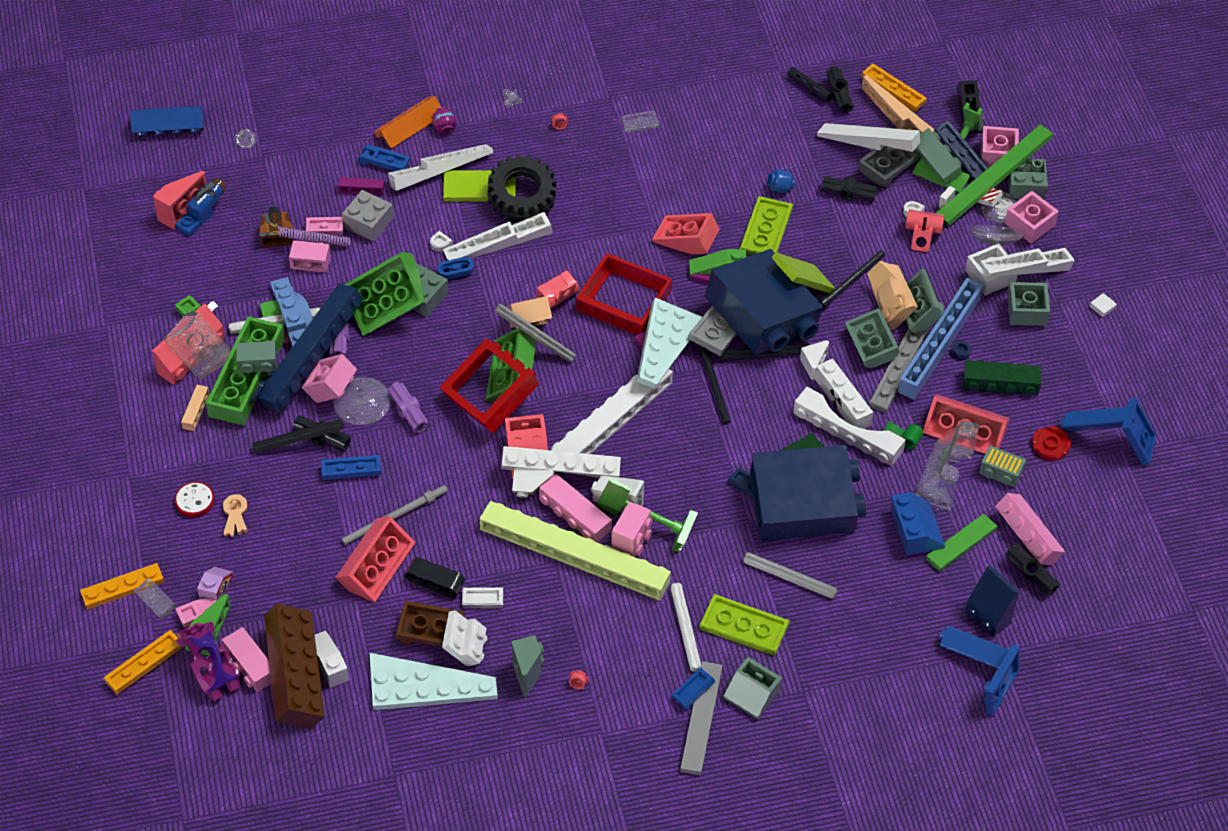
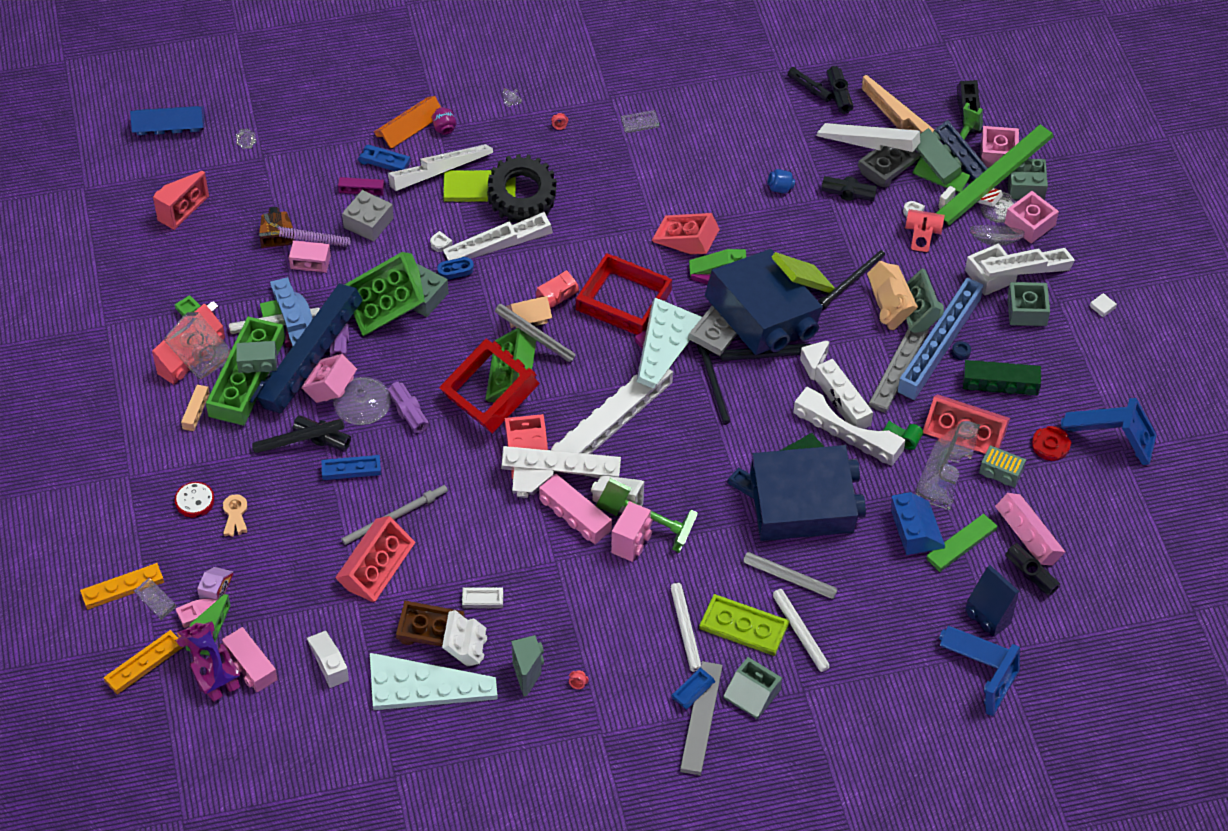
(200, 207): blue plate -> none
(294, 666): reddish brown brick -> none
(325, 225): bright pink plate -> none
(435, 577): black beam -> none
(575, 550): yellowish green brick -> none
(766, 226): lime tile -> none
(801, 630): none -> white axle
(872, 339): sand green slope -> none
(895, 87): light orange plate -> none

